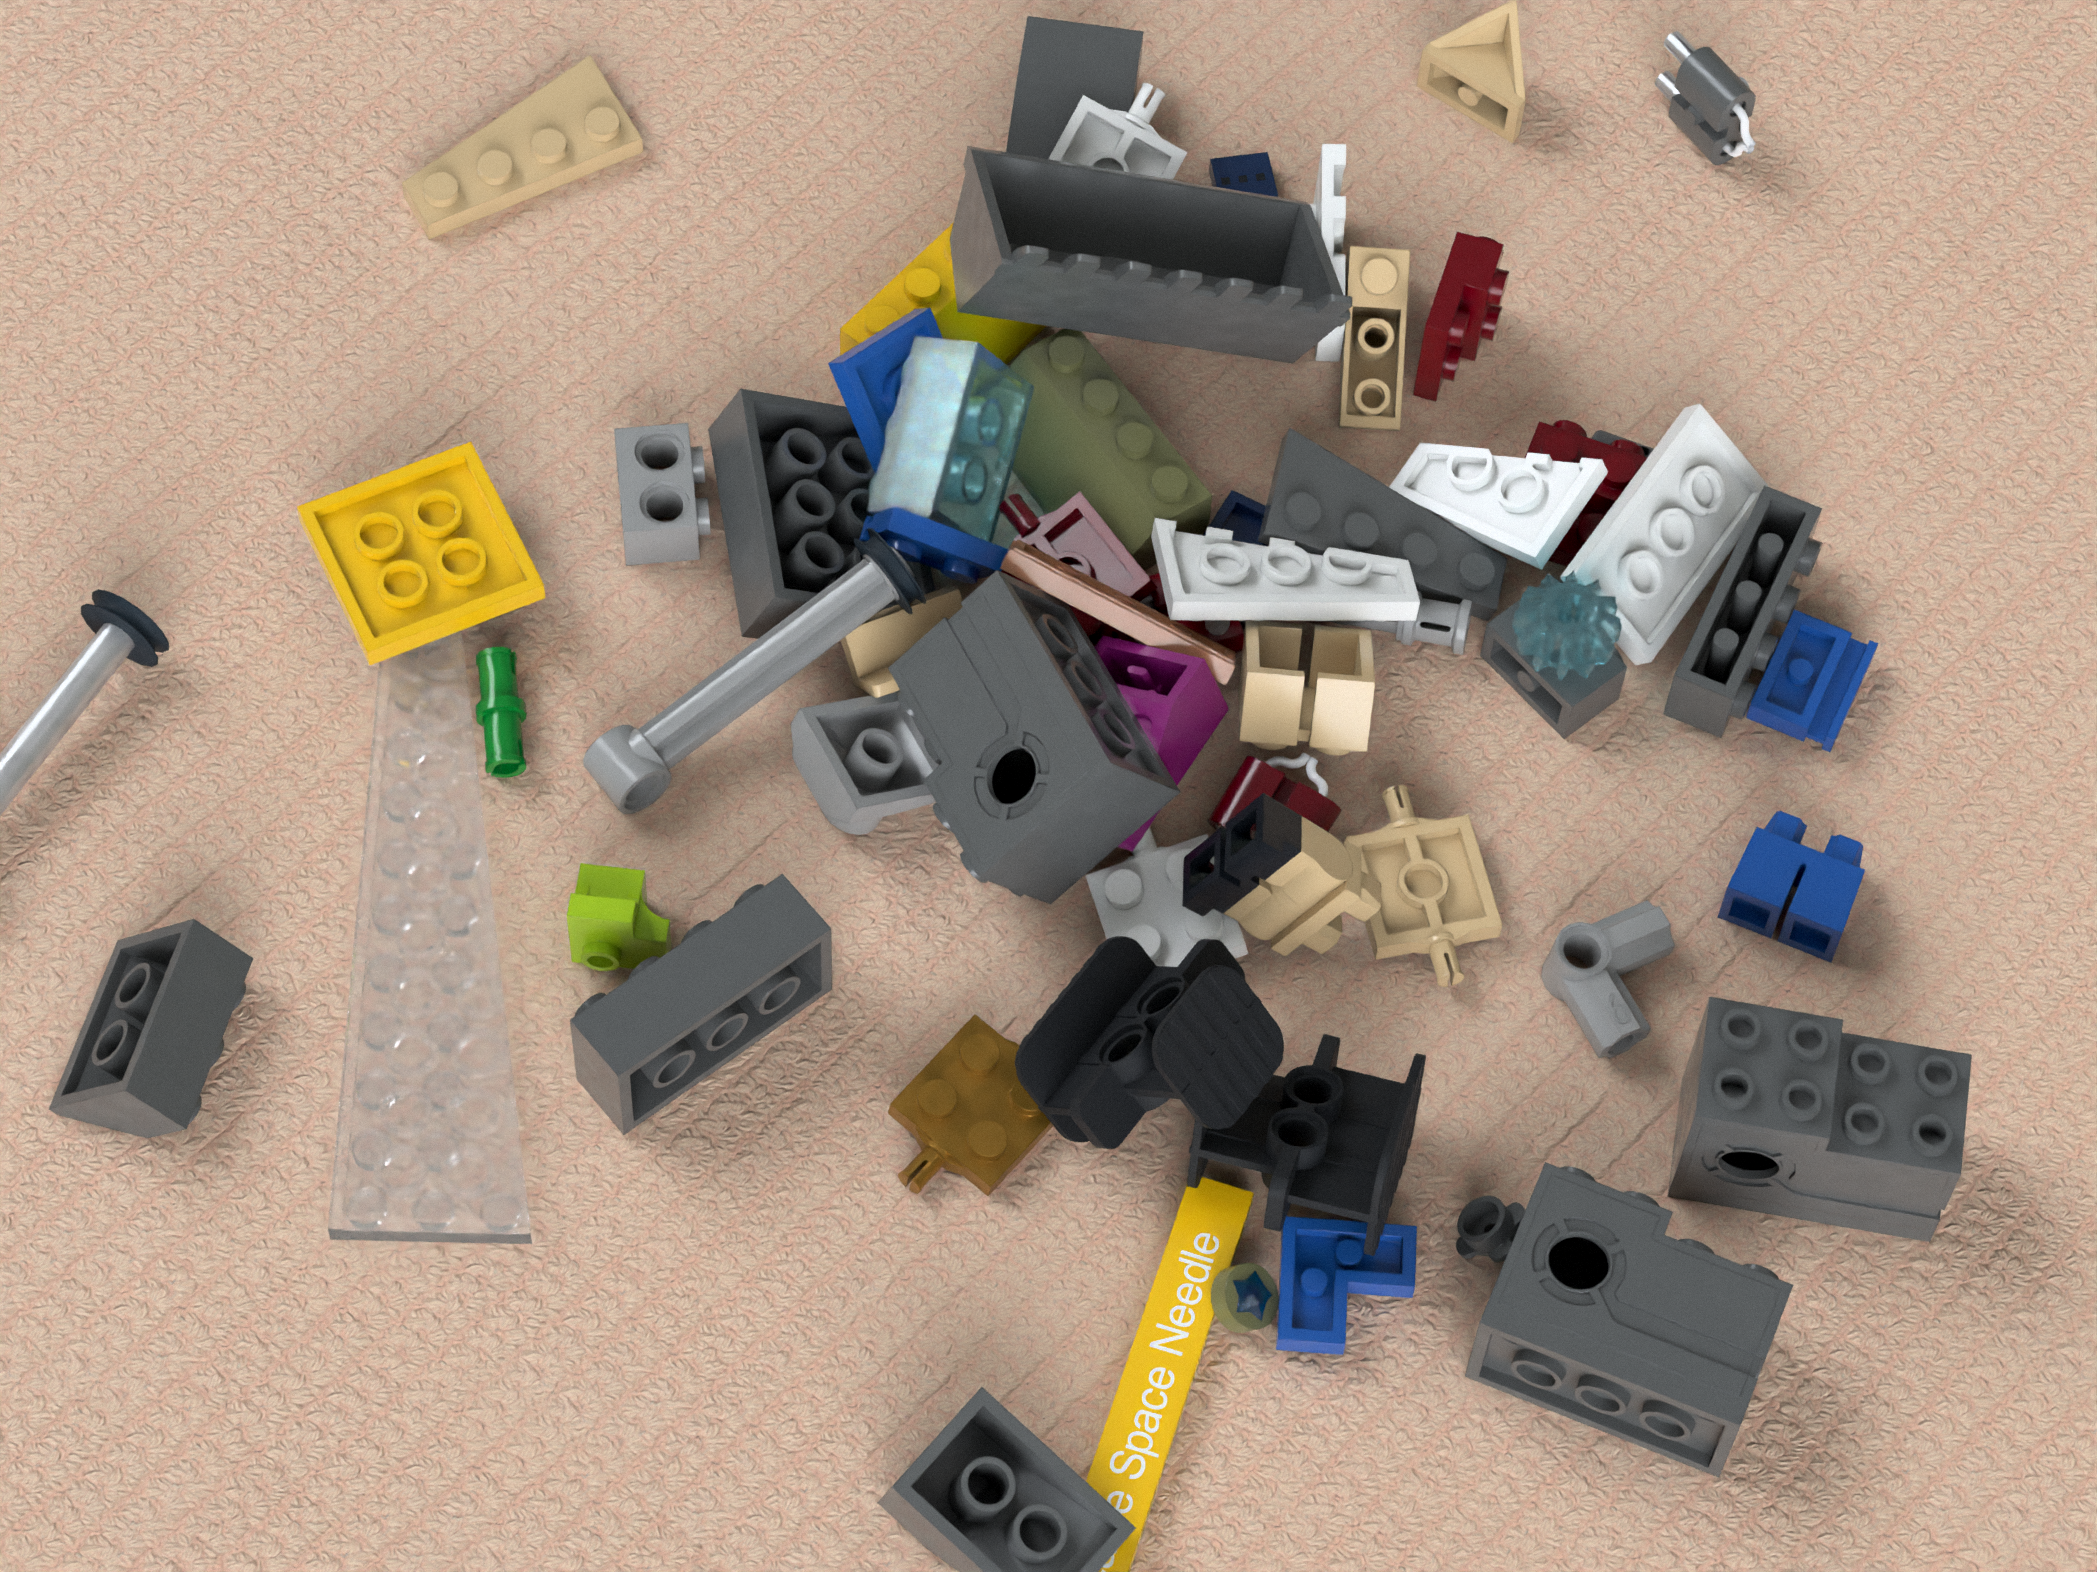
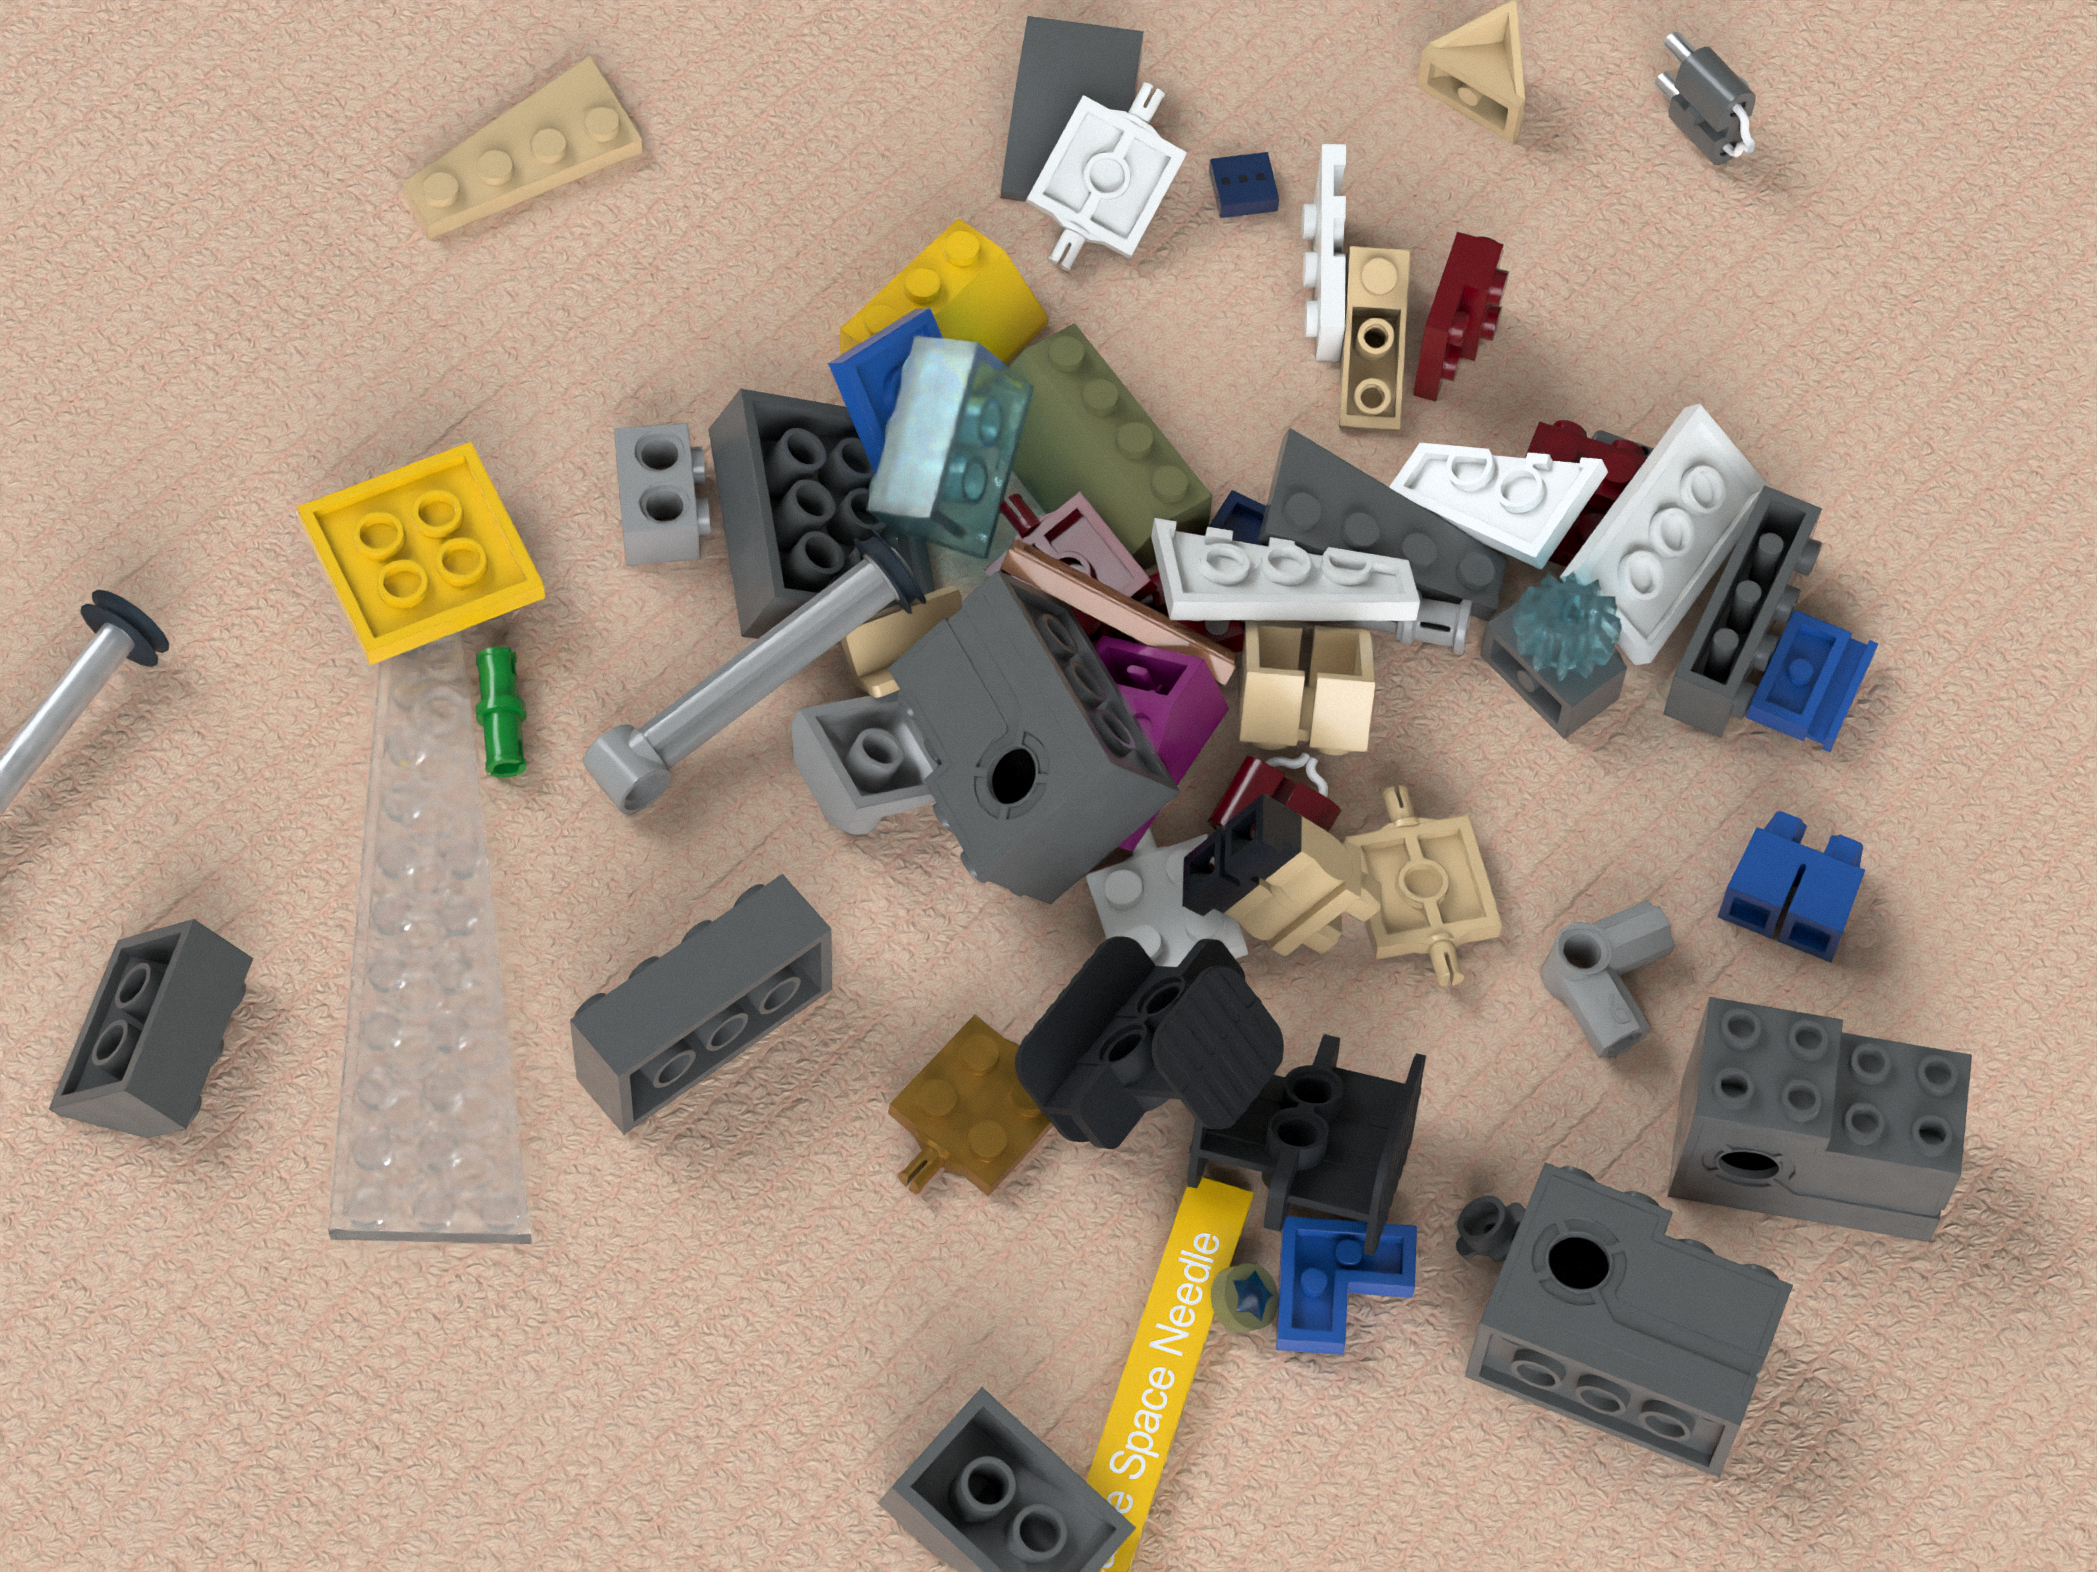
(612, 921): lime brick -> none
(936, 545): blue plate -> none
(1141, 258): dark grey piece -> none

